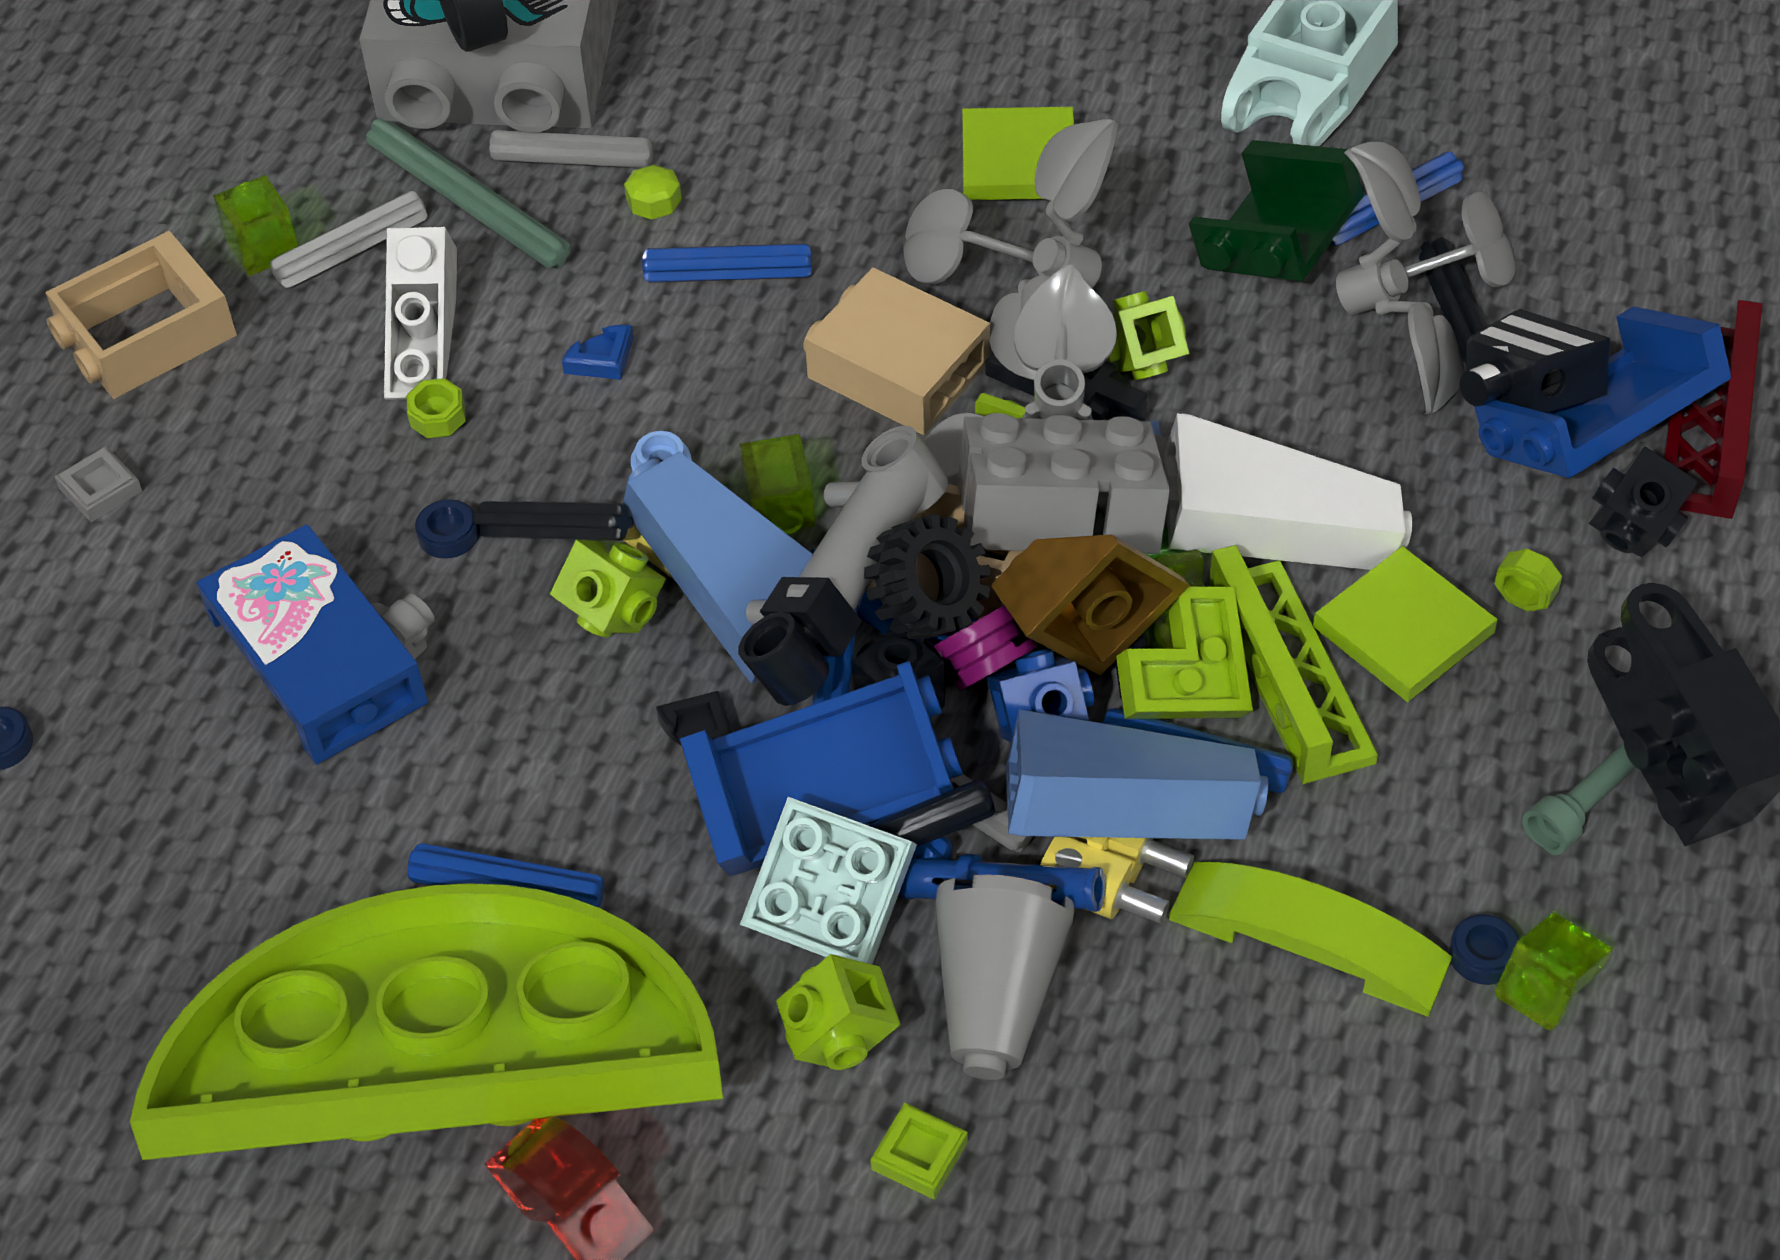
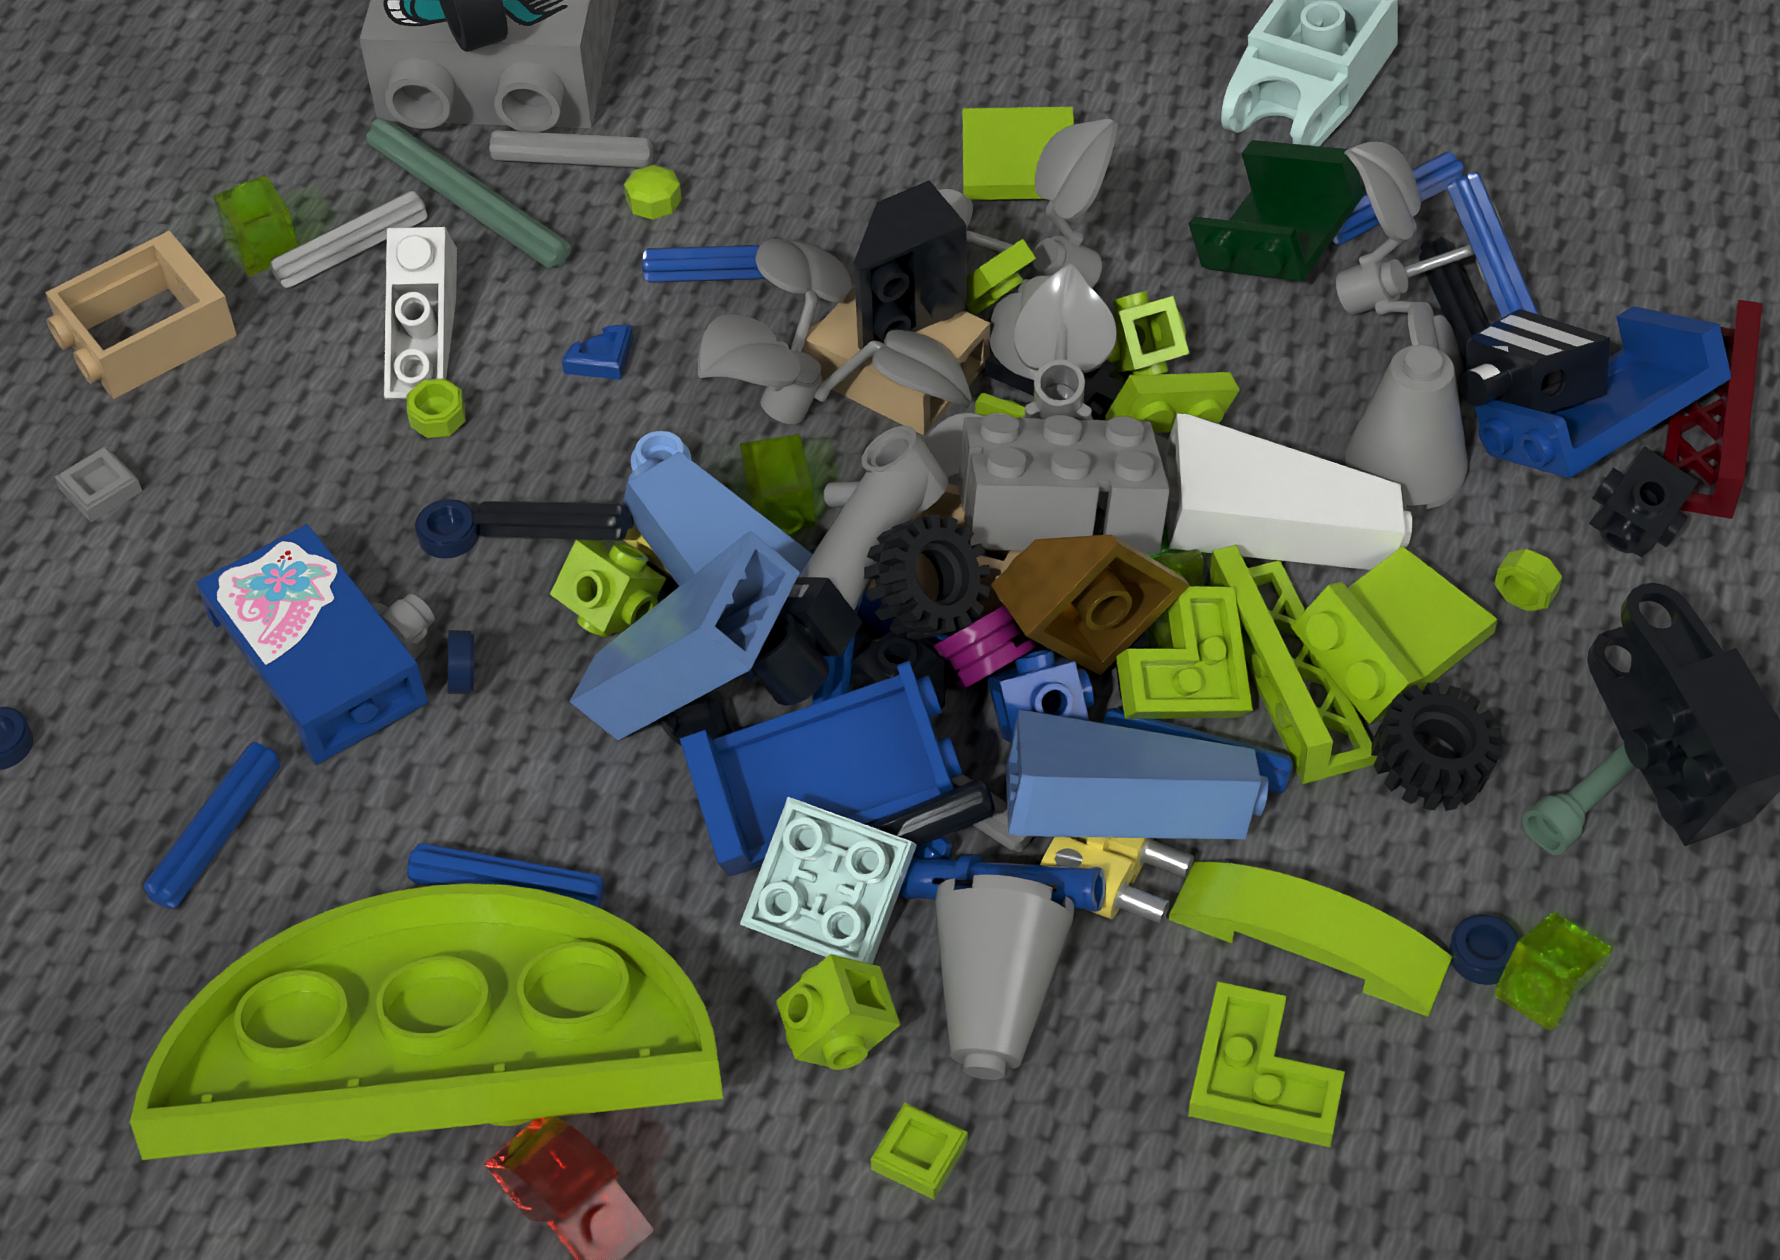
(211, 825): none -> blue axle
(460, 661): none -> dark blue tile
(689, 640): none -> medium blue slope
(749, 350): none -> light grey plant
(910, 265): none -> black slope
(997, 277): none -> lime plate
(1162, 396): none -> lime plate
(1251, 1088): none -> lime plate
(1355, 651): none -> lime plate
(1414, 429): none -> light grey cone
(1426, 773): none -> black tyre
(1490, 244): none -> blue axle

